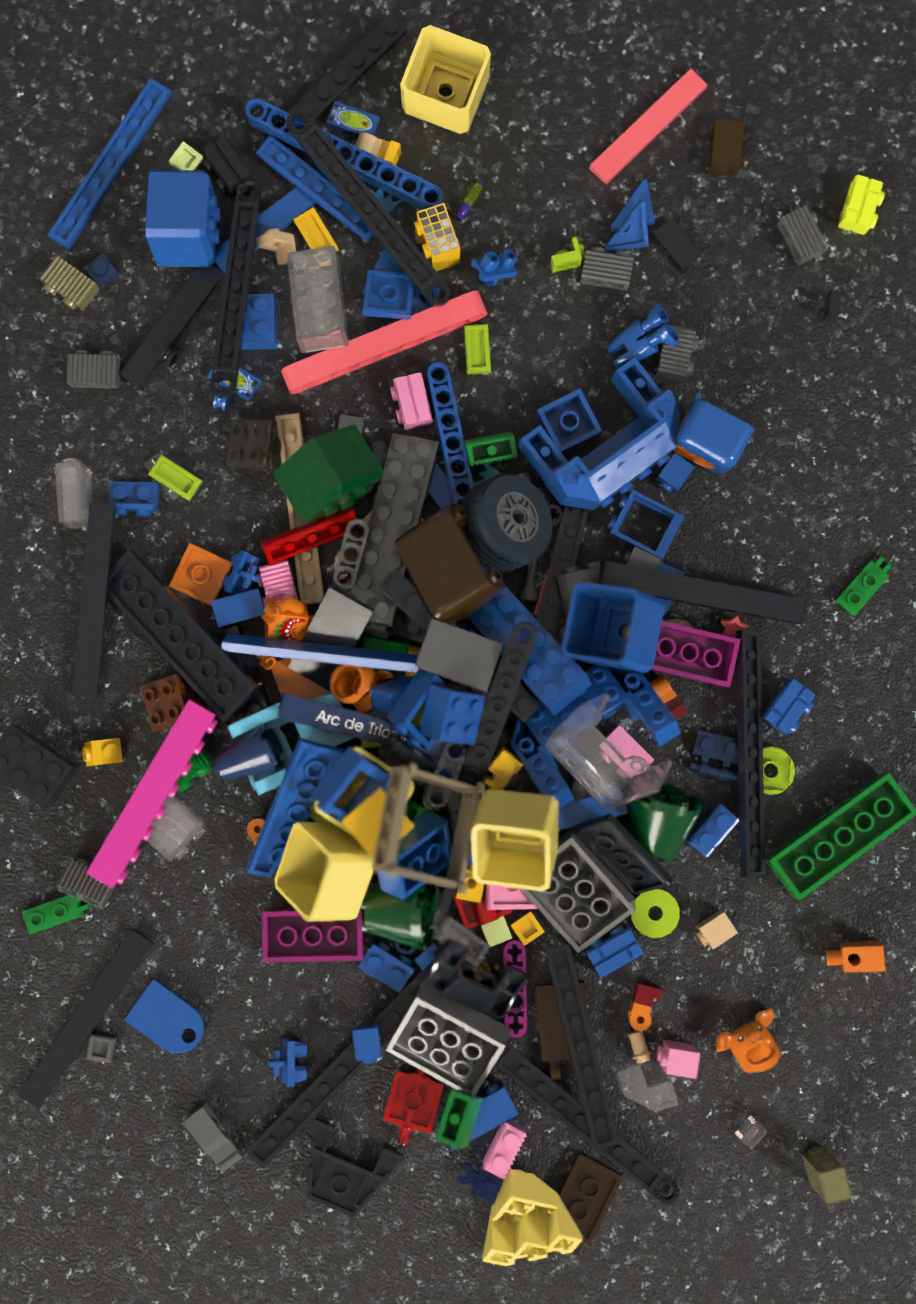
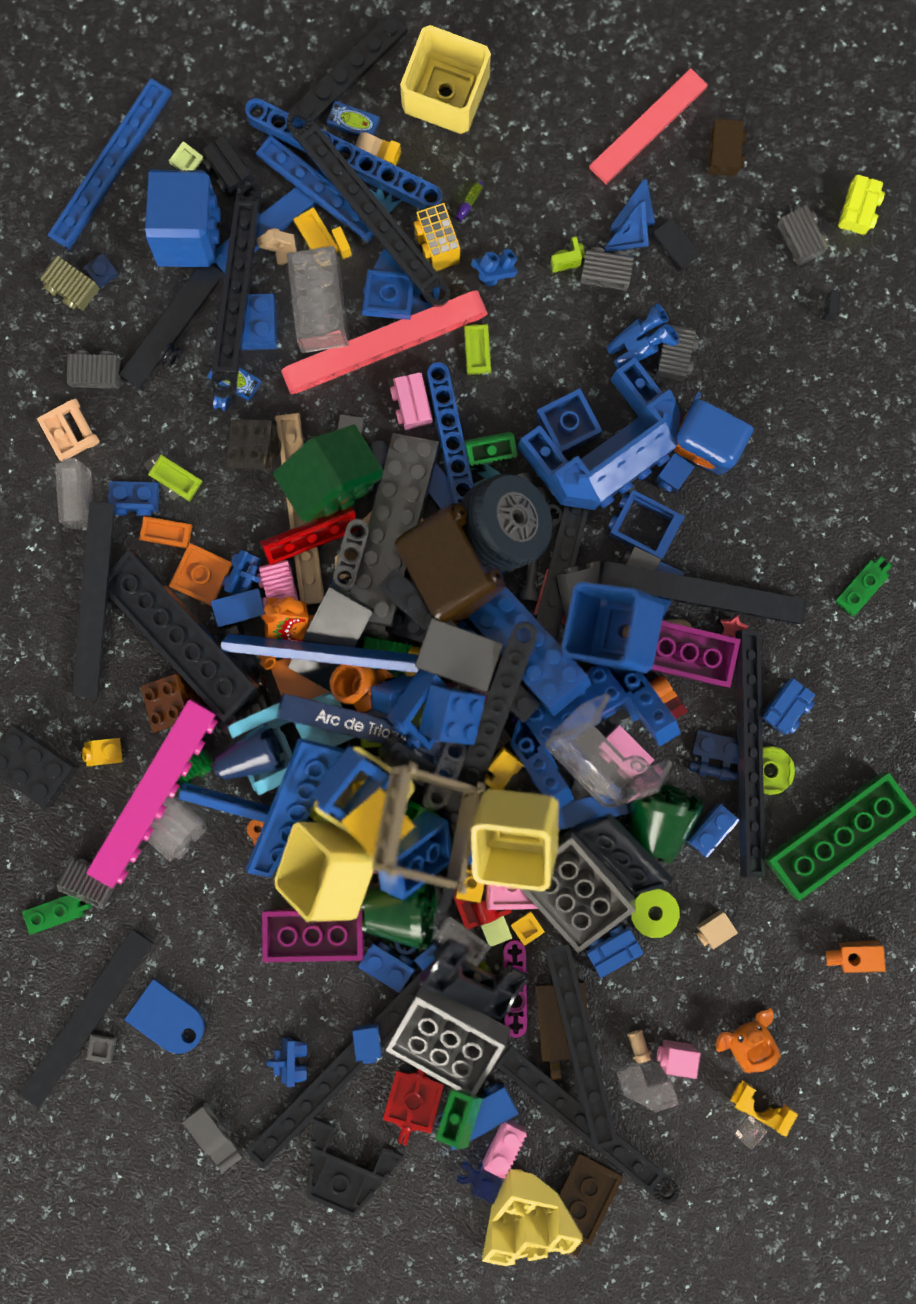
(60, 433): none -> light nougat plate
(165, 532): none -> orange tile
(223, 802): none -> blue tile
(341, 242): none -> yellow tile
(642, 1003): leg -> none
(780, 1118): none -> yellow piece
(826, 1175): olive brick -> none

